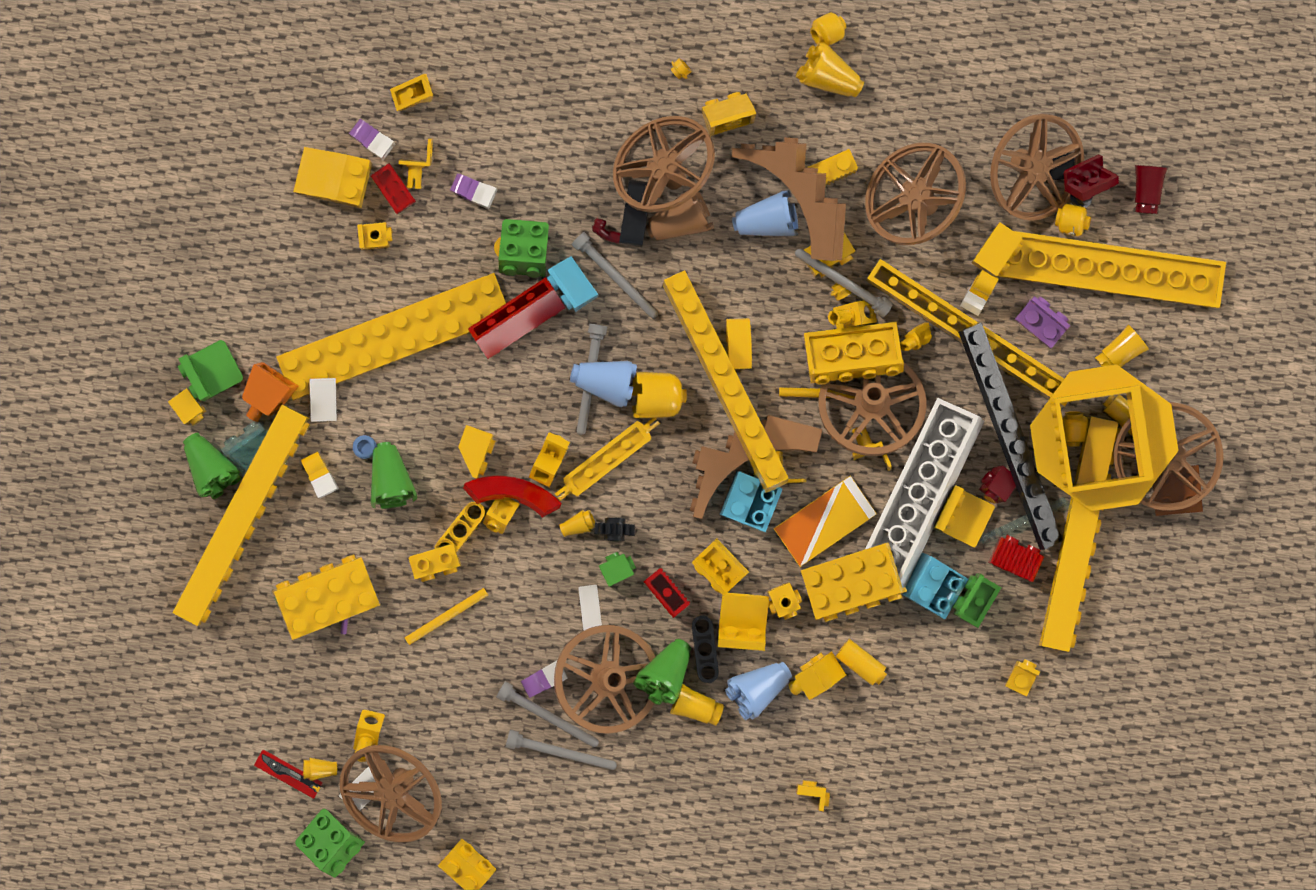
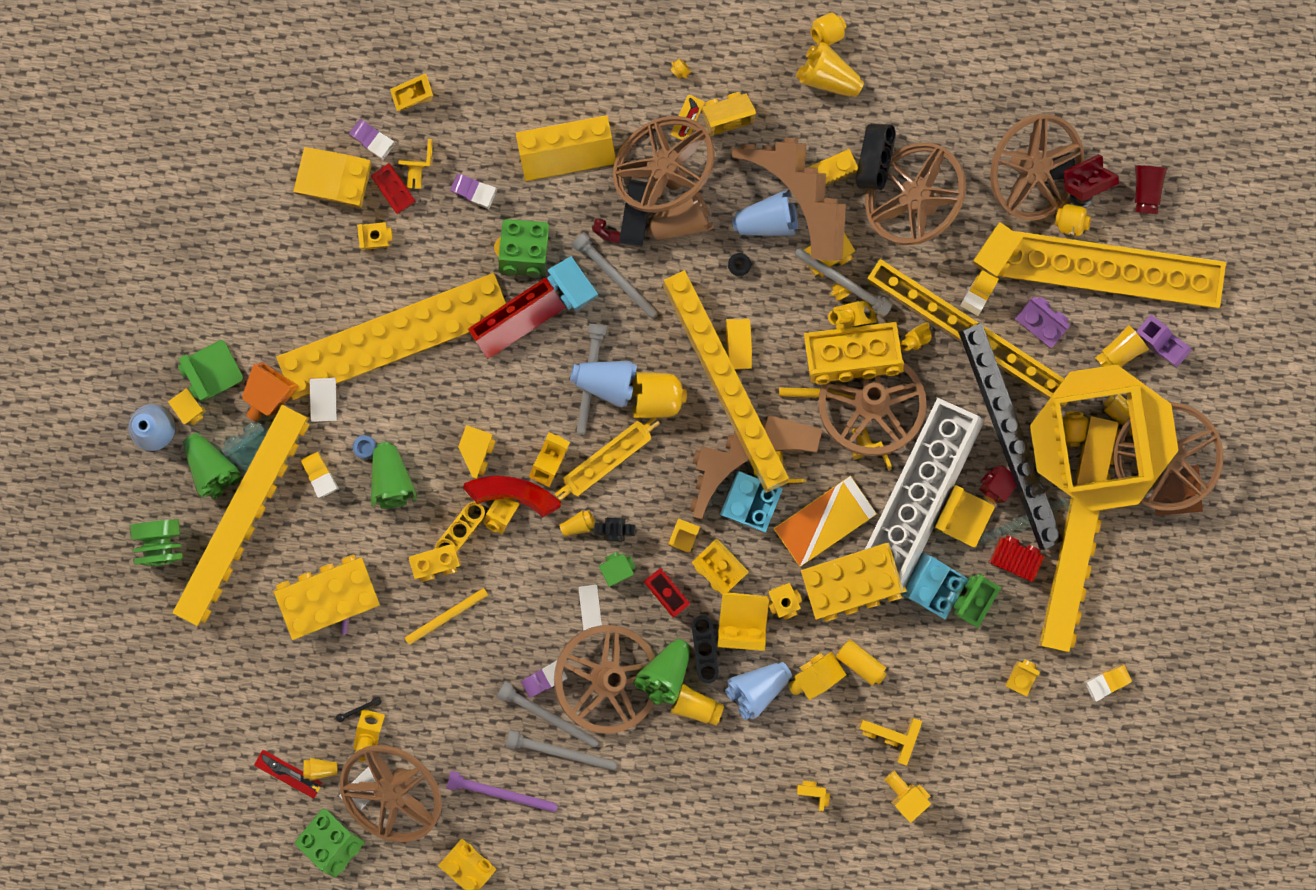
(156, 542): none -> bright green wheel
(159, 430): none -> light blue cone
(375, 701): none -> black hinge
(457, 782): none -> medium lavender piece
(566, 148): none -> yellow slope
(684, 535): none -> yellow panel
(690, 109): none -> yellow sticker
(739, 257): none -> black plate
(875, 156): none -> black beam
(894, 738): none -> yellow bracket
(910, 799): none -> yellow brick
(1108, 682): none -> leg
(1162, 341): none -> medium lavender brick

